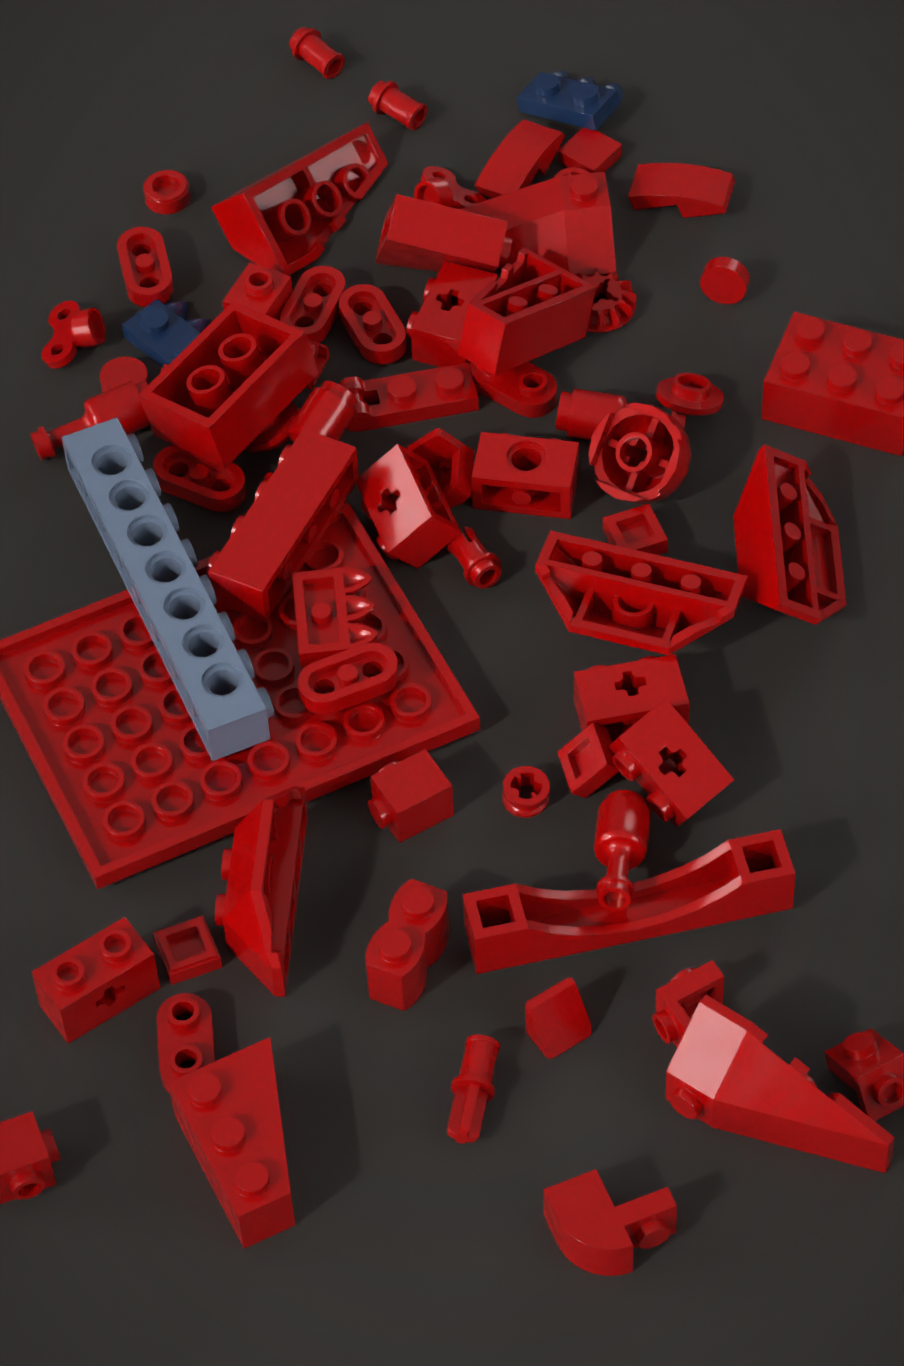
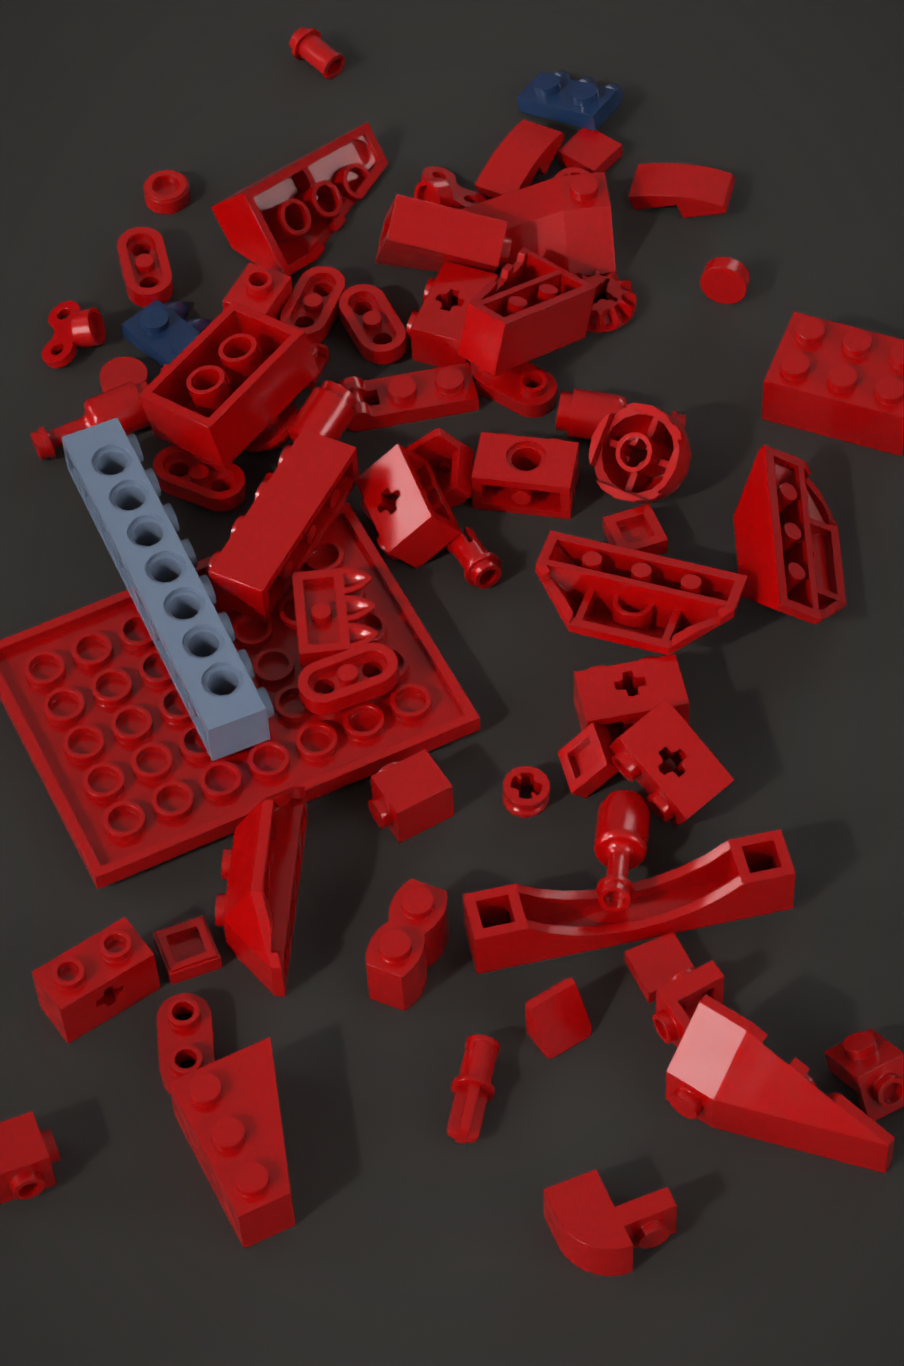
(388, 99): red pin -> none
(656, 963): none -> red tile
(690, 394): red piece -> none

